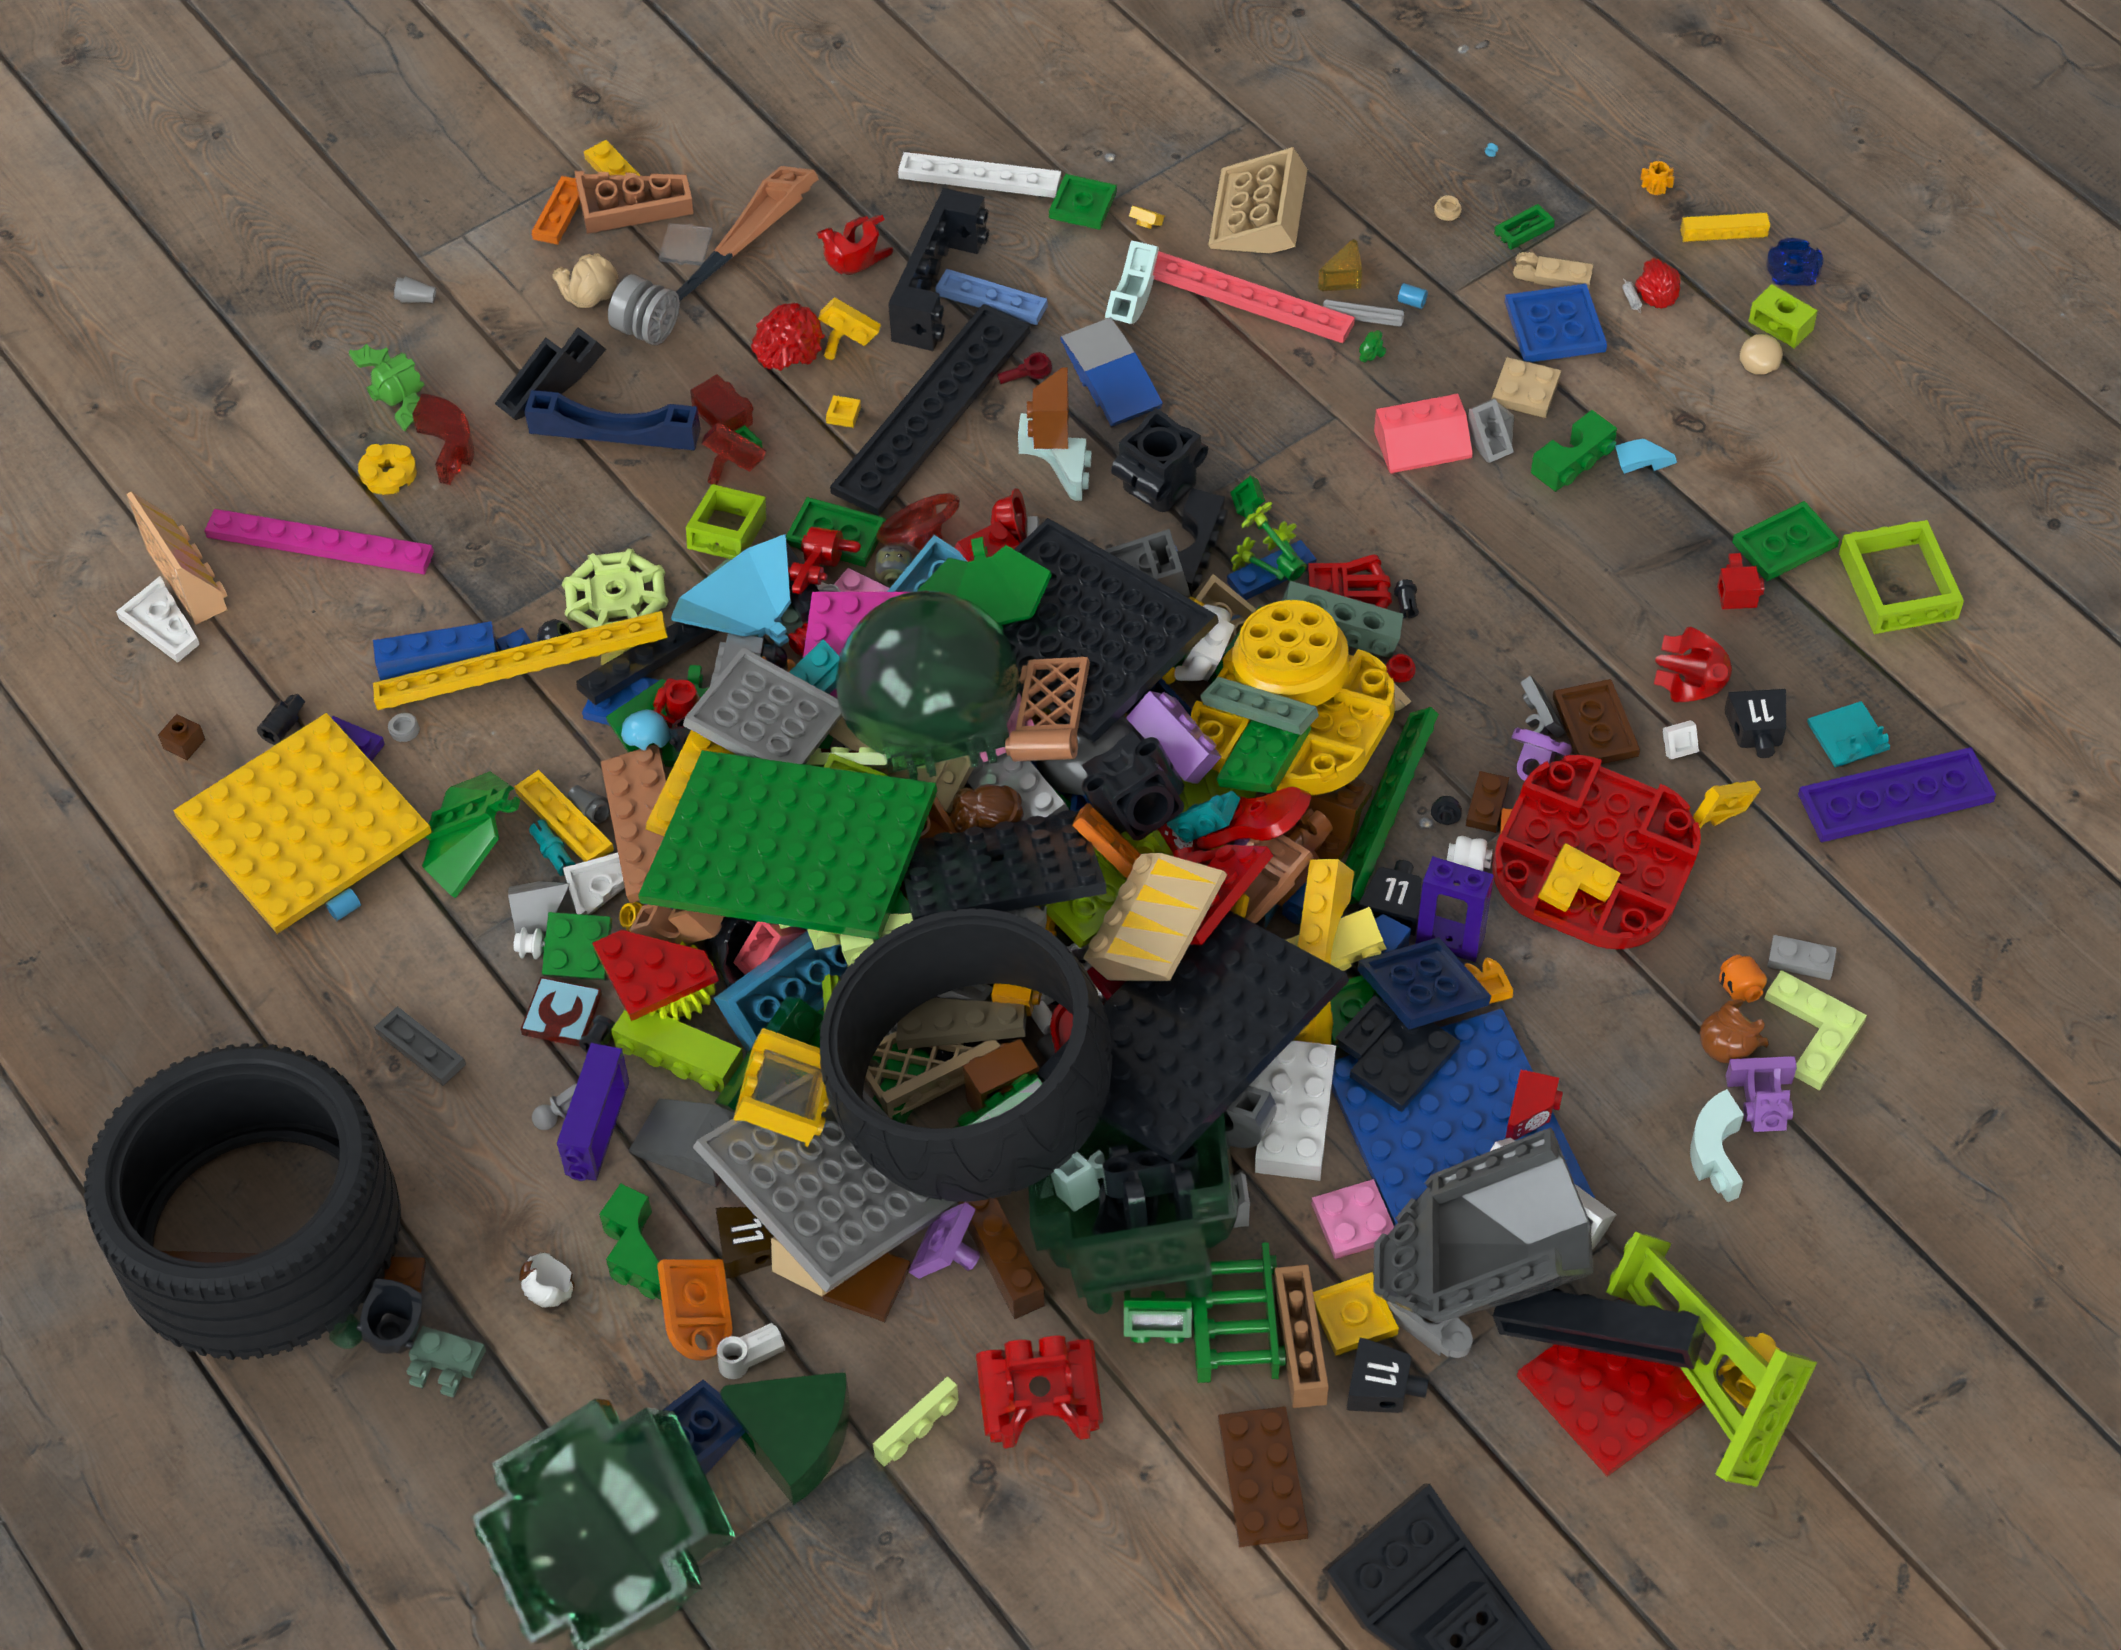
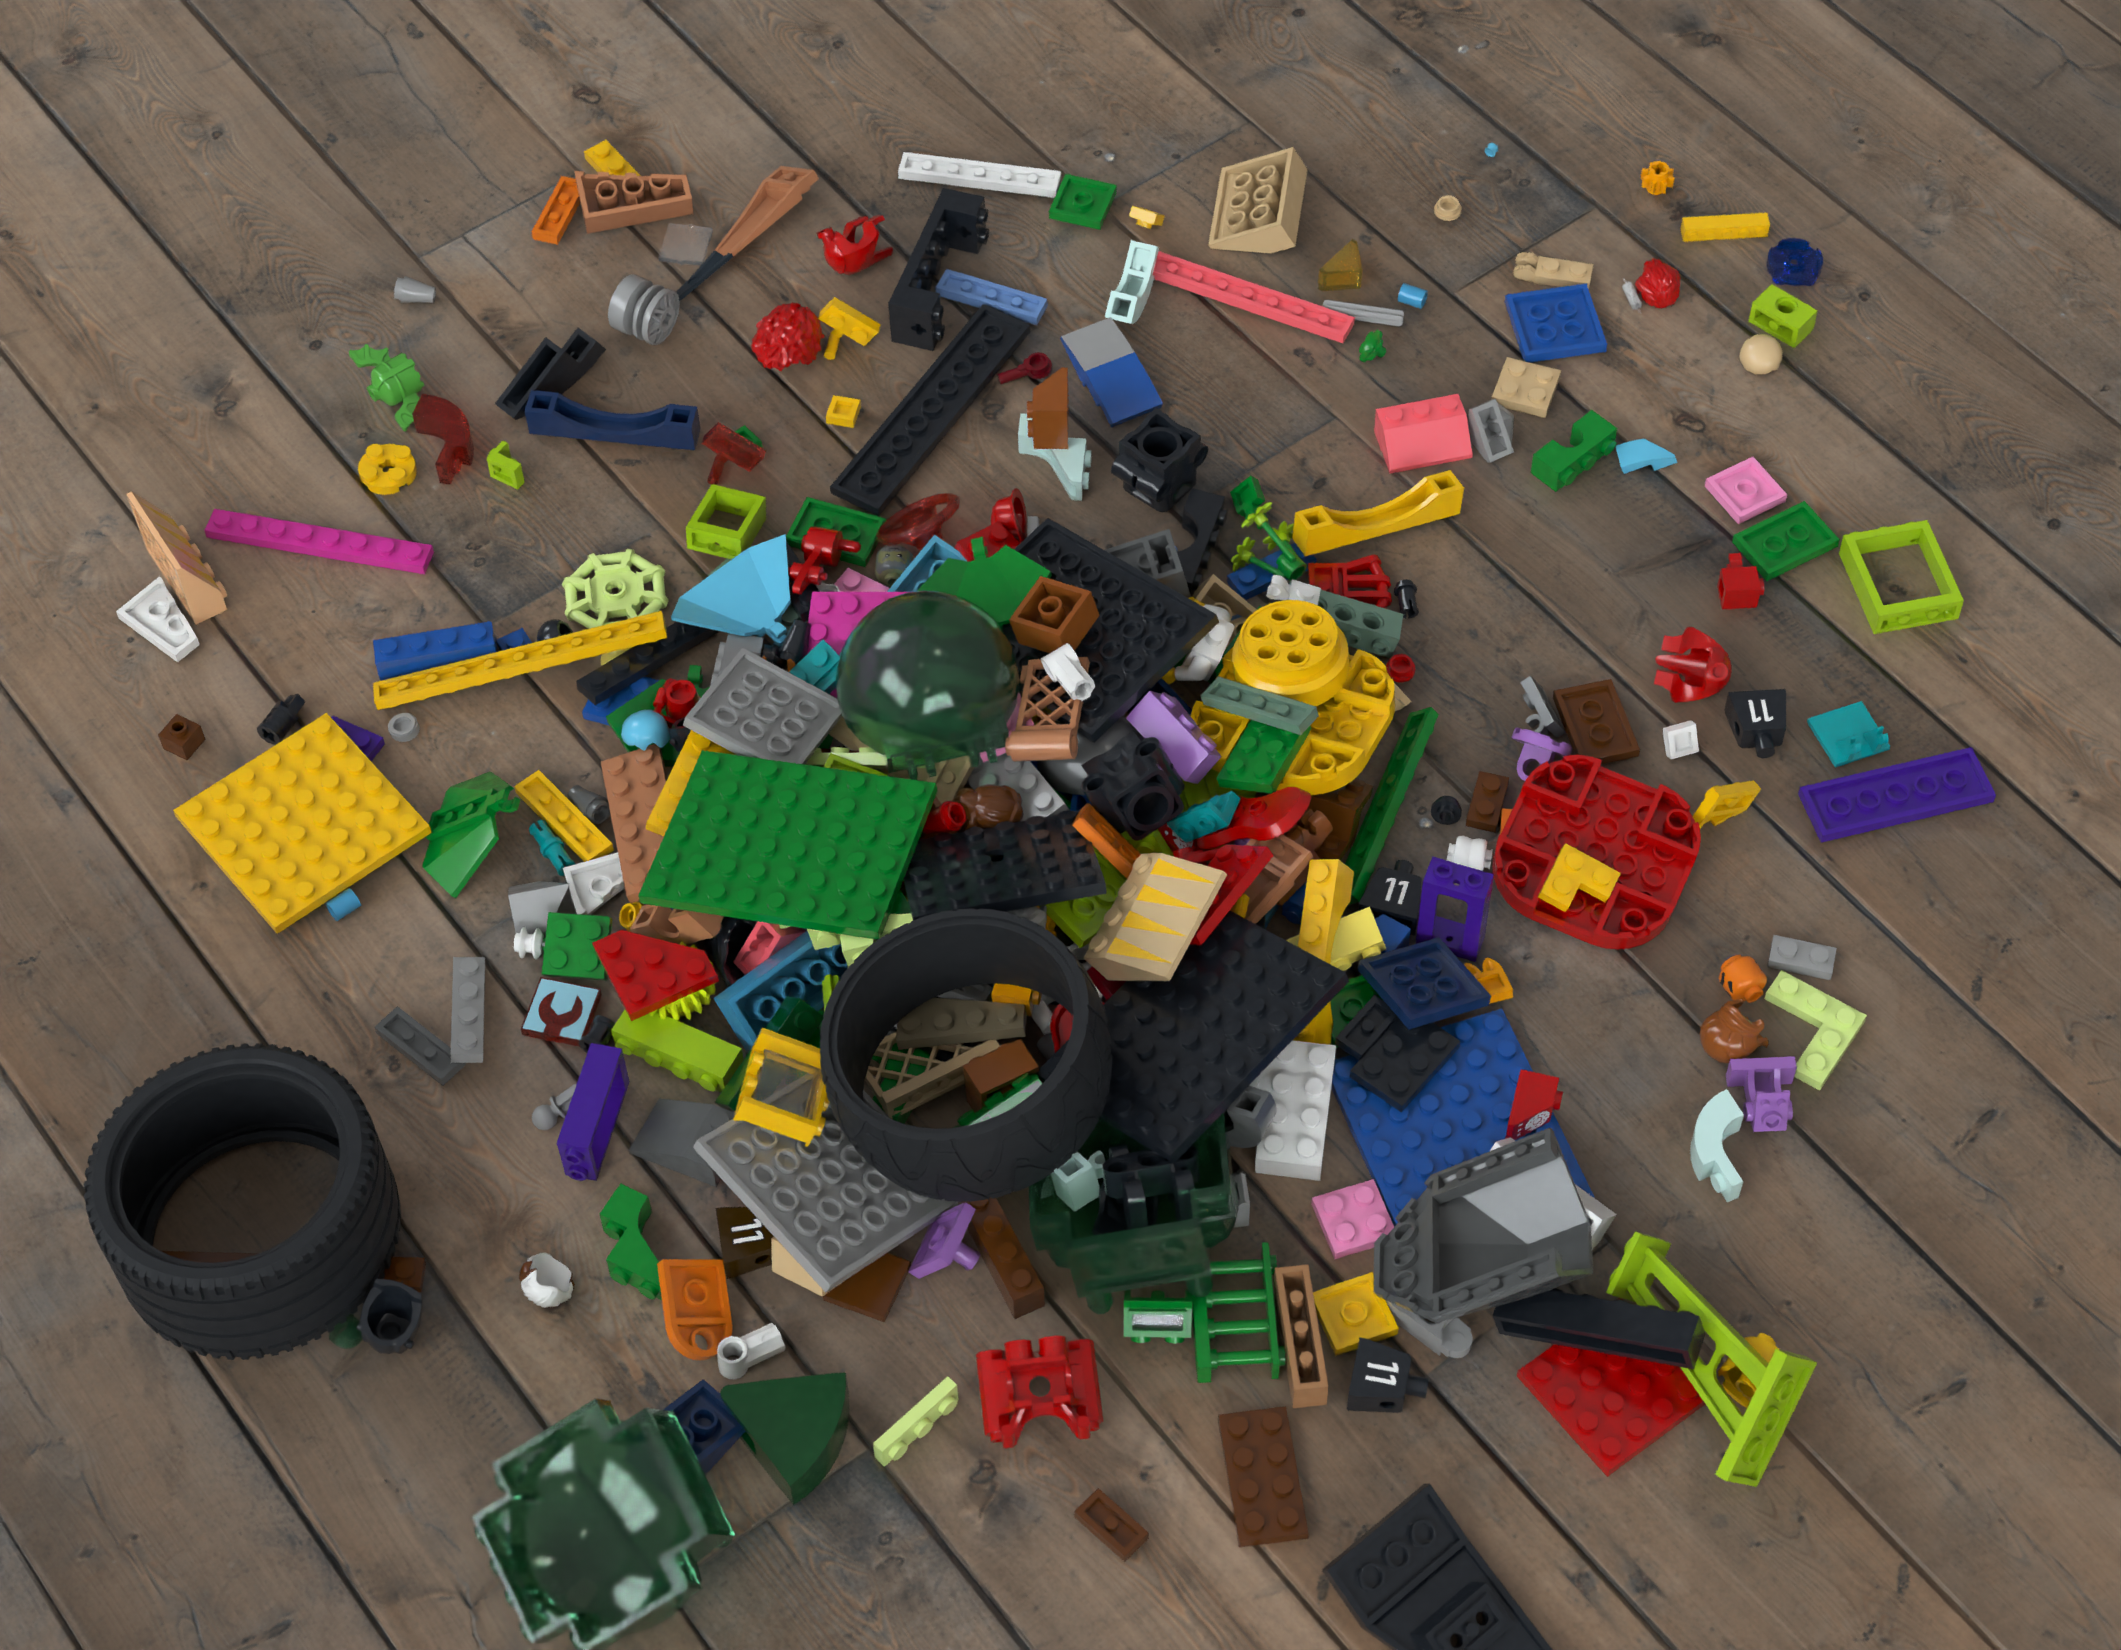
(446, 1352): sand green plate -> none
(468, 1010): none -> light grey plate
(504, 467): none -> lime bracket
(591, 281): tan hair -> none
(721, 403): clear red piece -> none
(796, 642): none -> black cone
(945, 818): none -> red cone
(1054, 615): none -> dark orange brick
(1066, 668): none -> white piece
(1111, 1525): none -> reddish brown plate
(1295, 591): none -> white plate
(1429, 500): none -> yellow arch
(1527, 229): green tile -> none
(1745, 490): none -> bright pink plate

